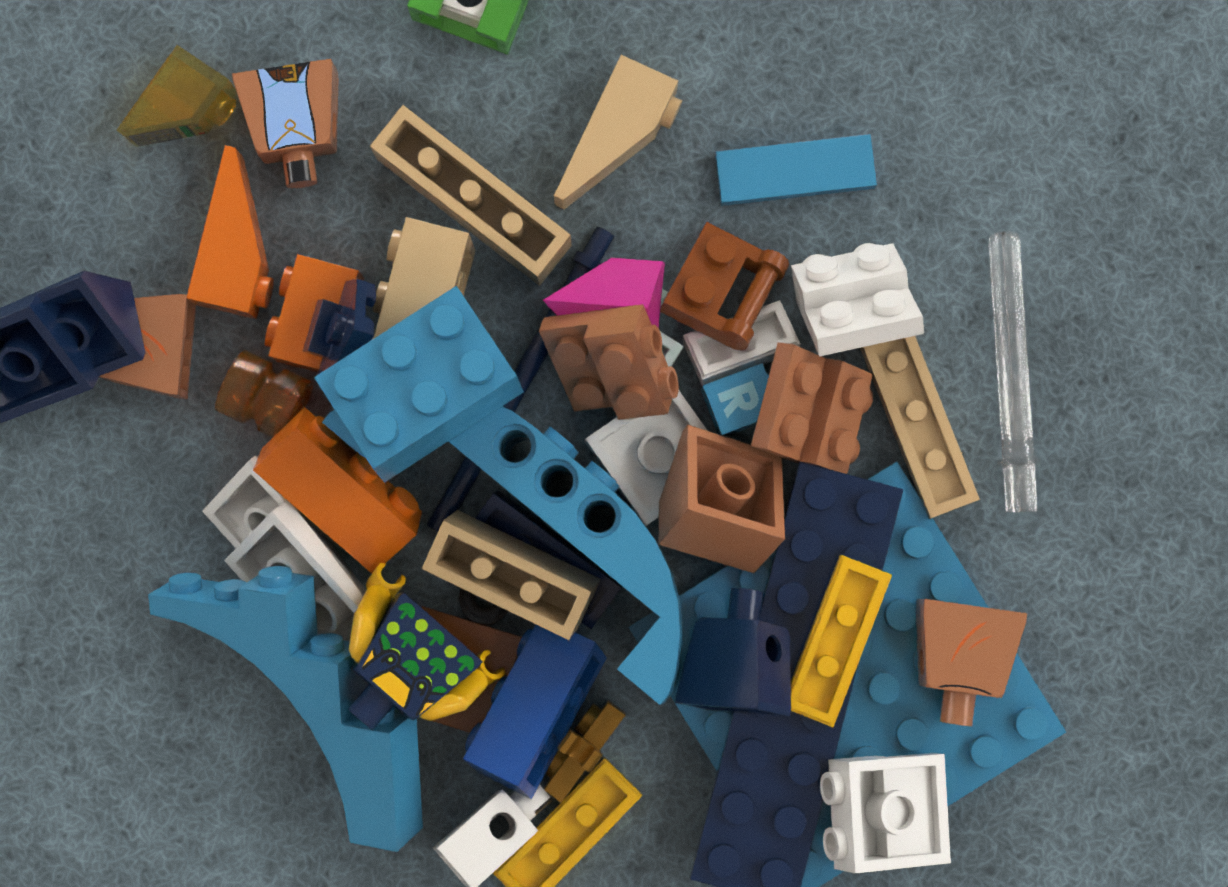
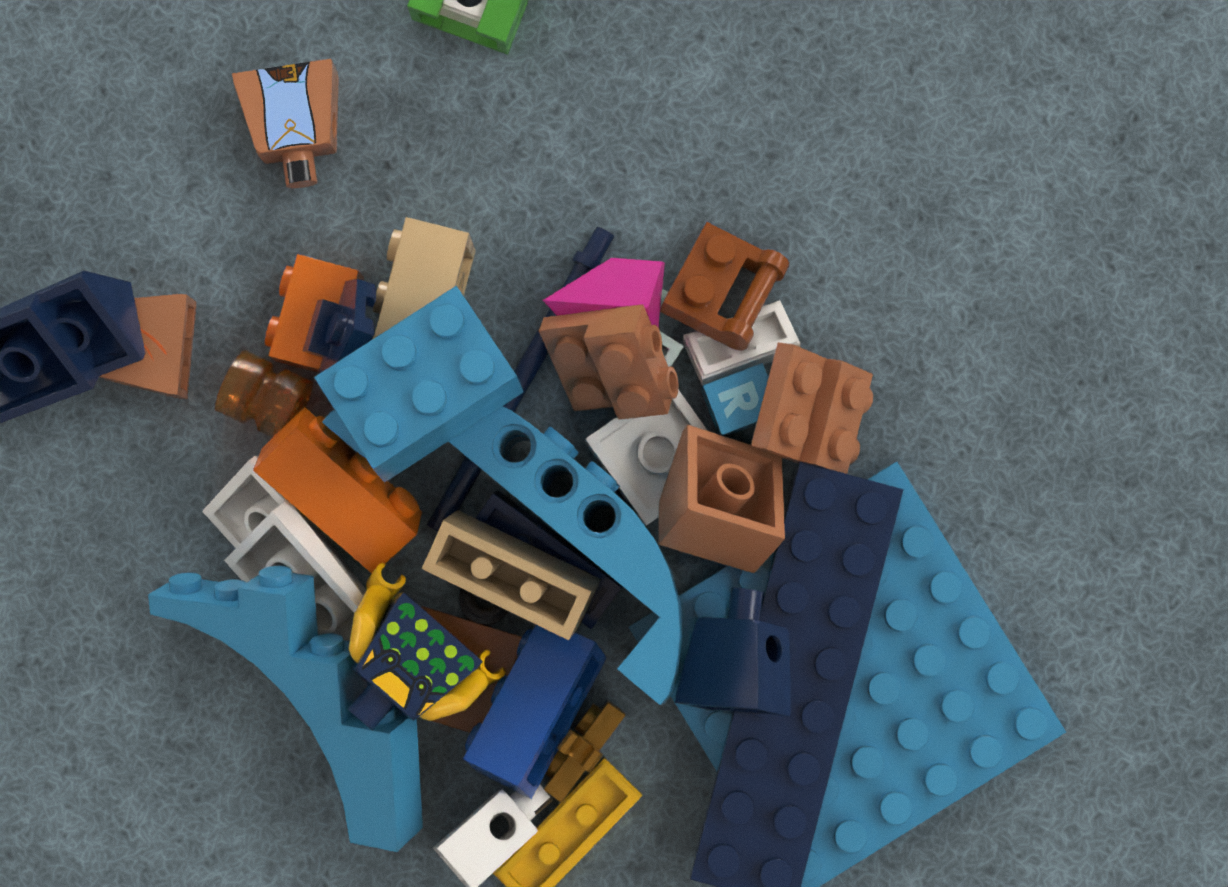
(179, 102): clear yellow slope -> none
(231, 255): orange slope -> none
(471, 195): tan brick -> none
(622, 124): tan slope -> none
(795, 170): dark azure tile -> none
(837, 639): yellow tile -> none
(856, 299): white plate -> none
(886, 812): white plate -> none
(920, 425): tan plate -> none
(965, 653): nougat torso -> none
(1012, 373): clear axle -> none

